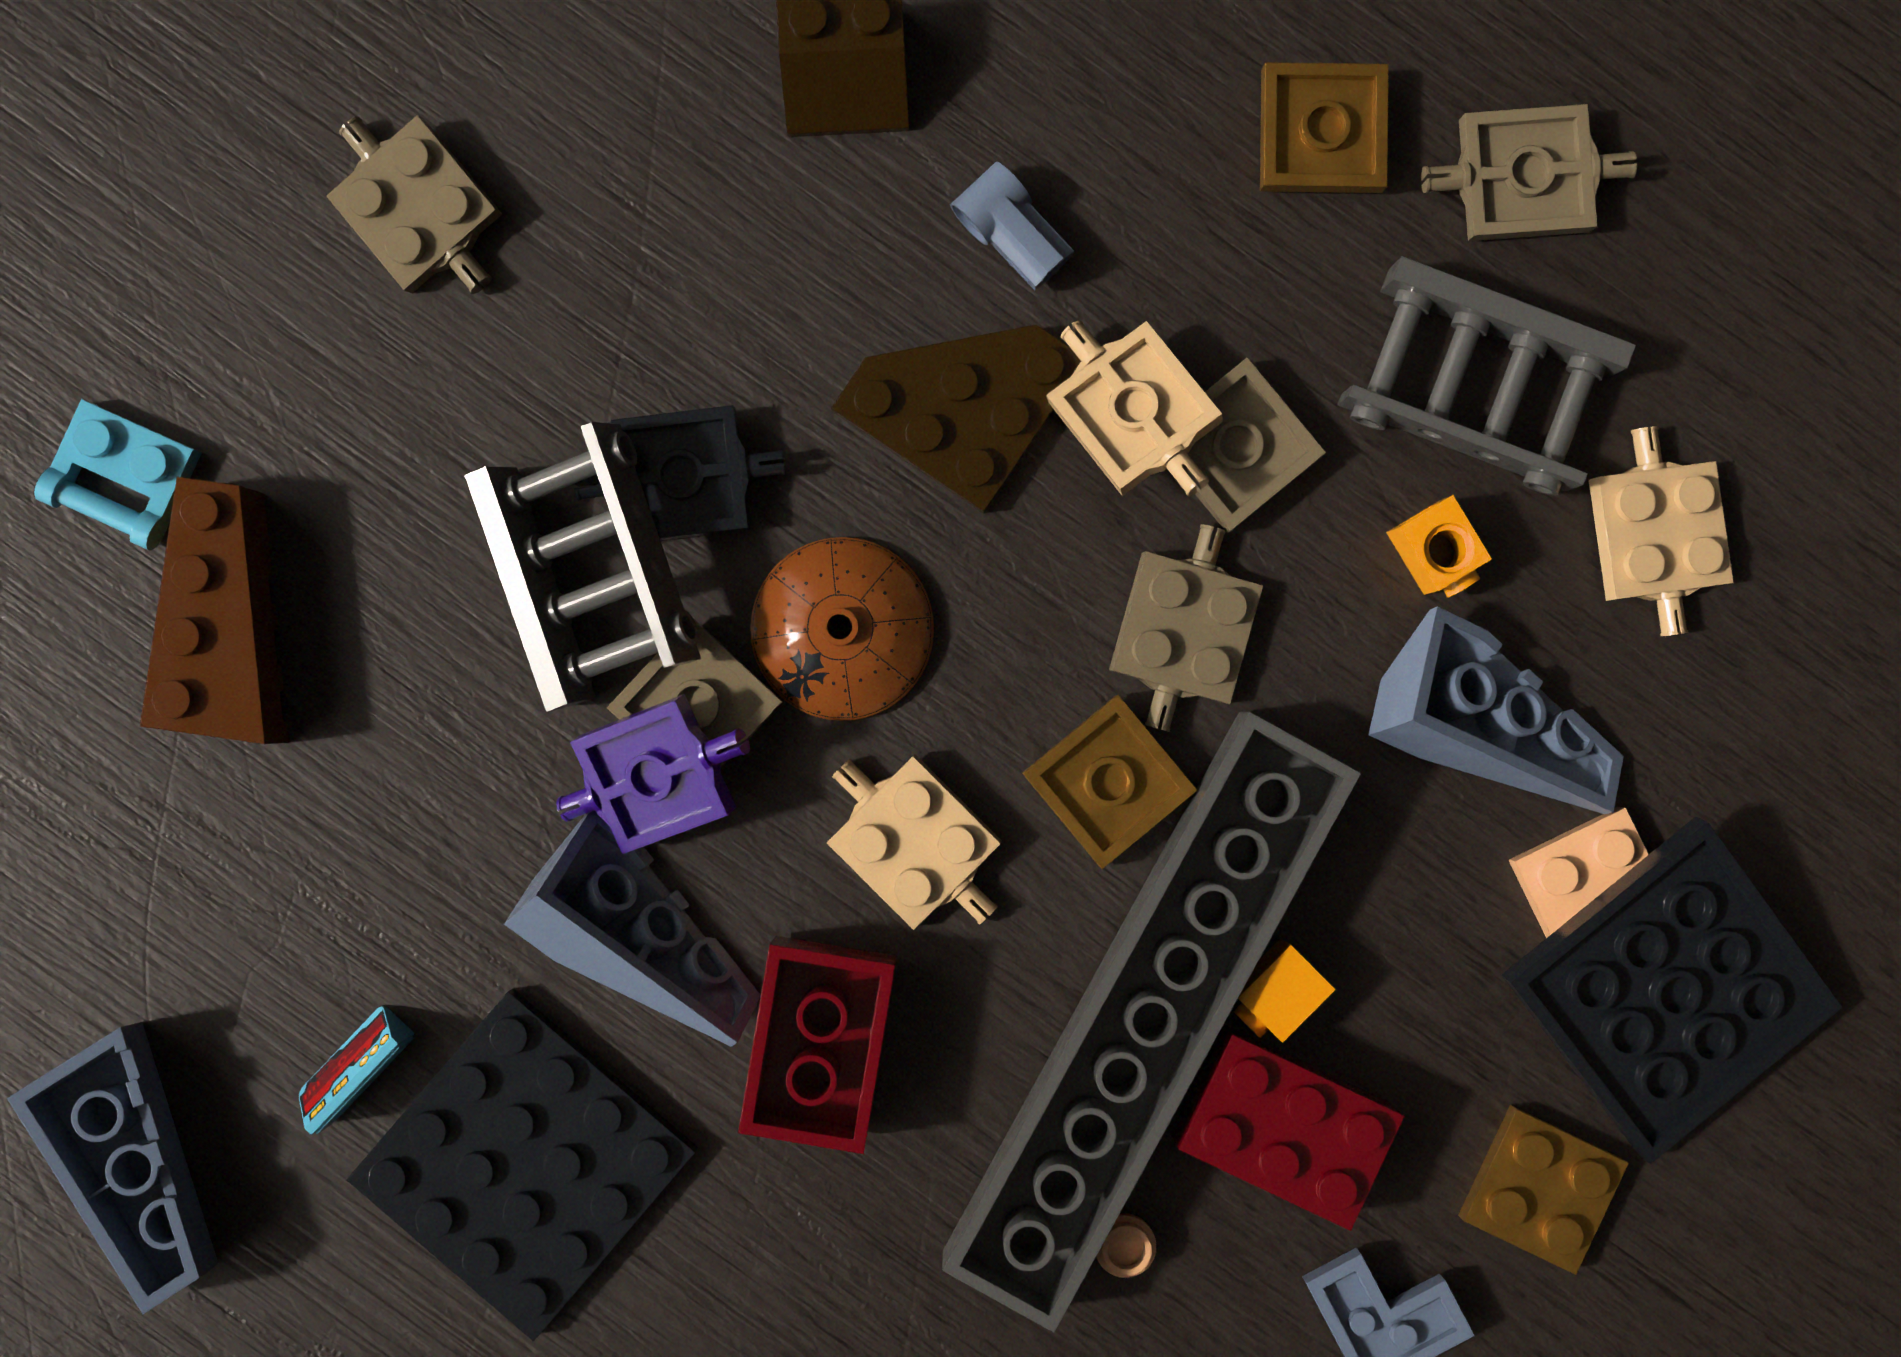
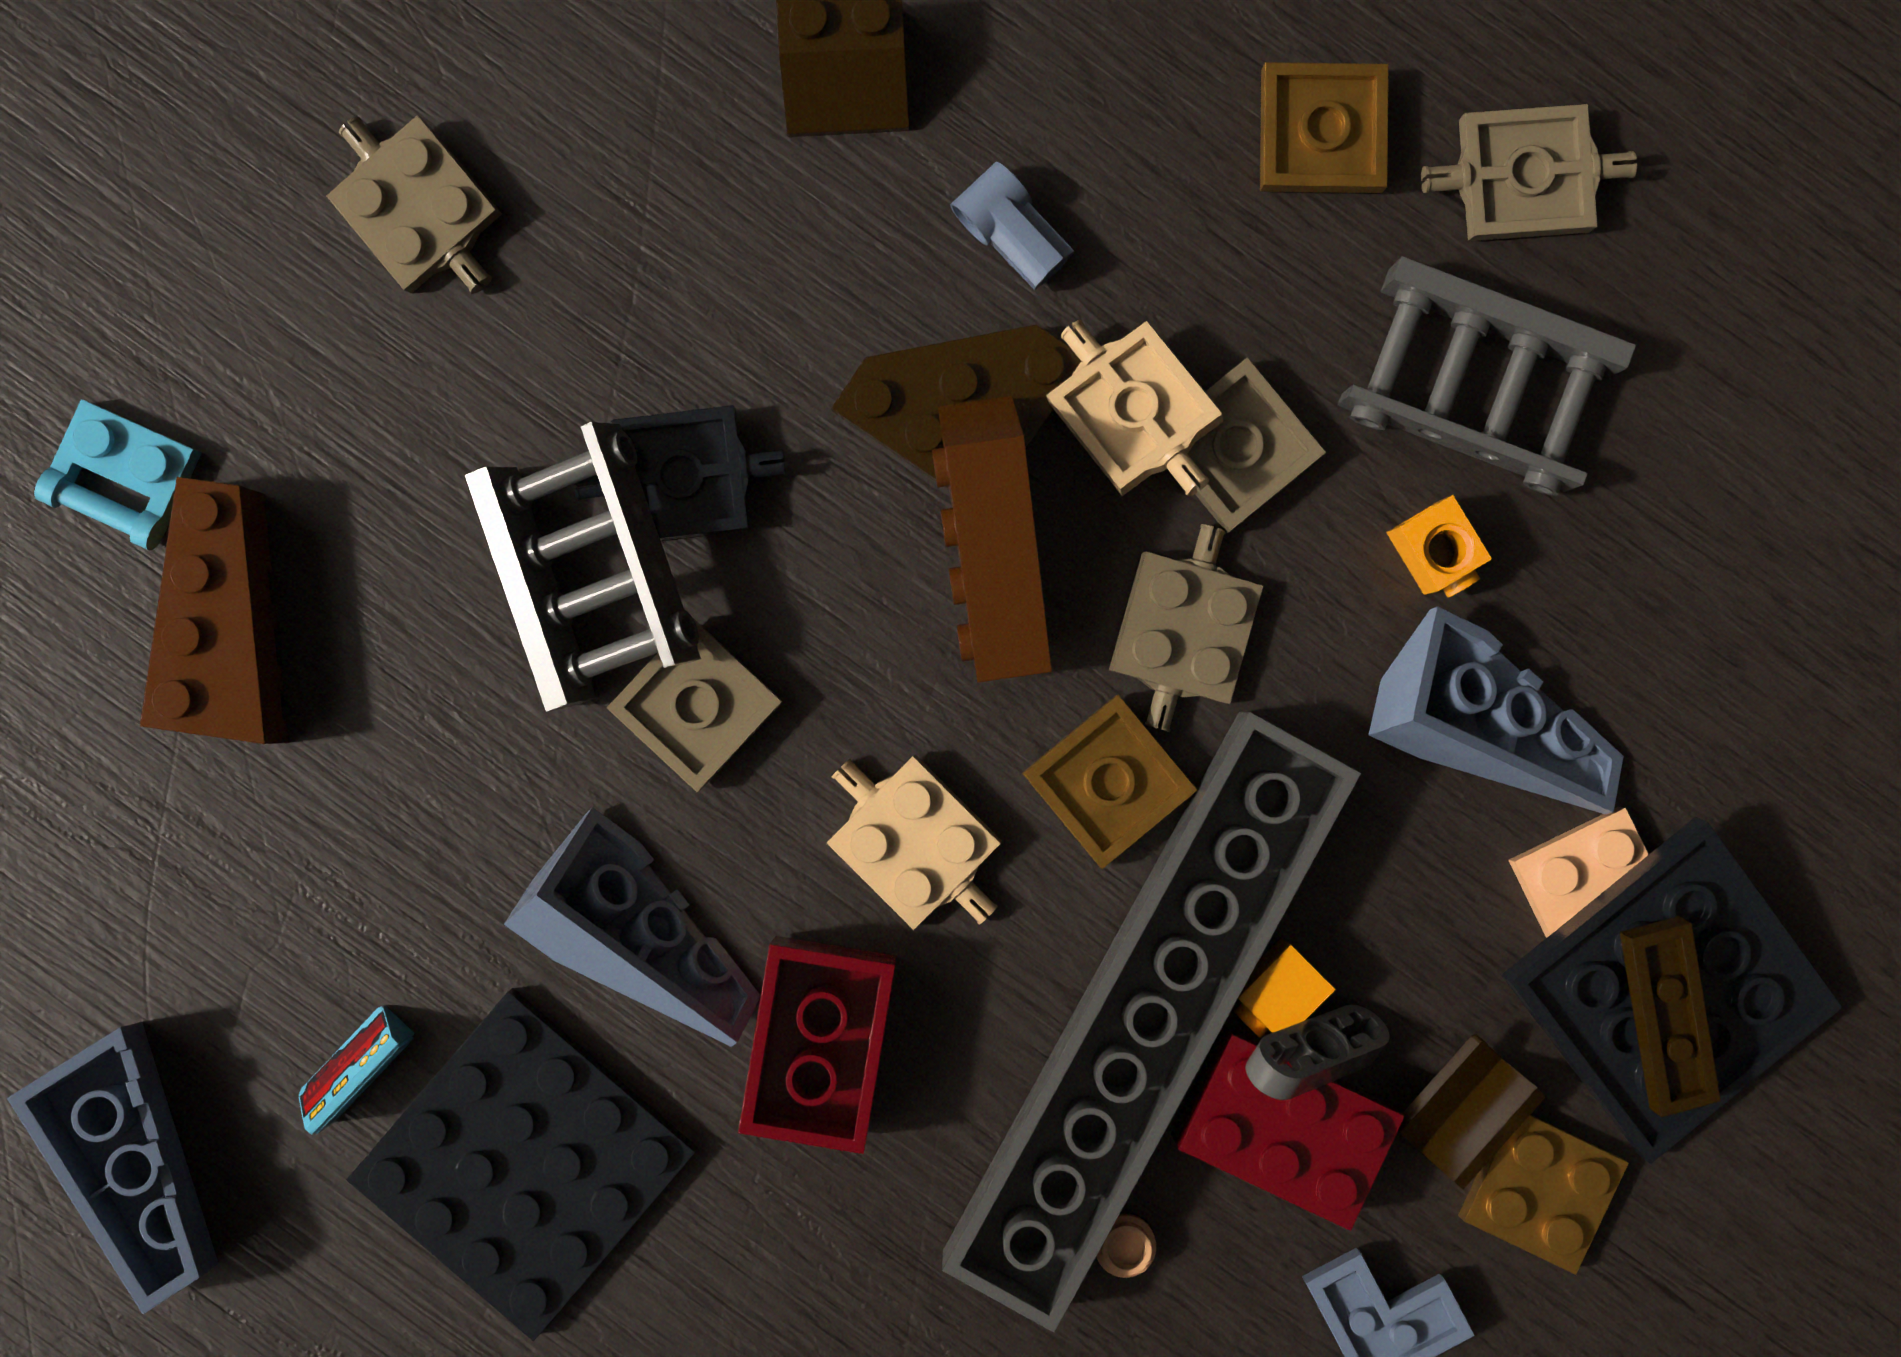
(653, 774): dark purple plate -> none
(887, 638): dark orange dish -> none
(995, 539): none -> reddish brown wedge
(1328, 1032): none -> dark grey beam
(1469, 1111): none -> dark brown panel
(1660, 531): tan plate -> none
(1670, 1016): none -> dark brown plate

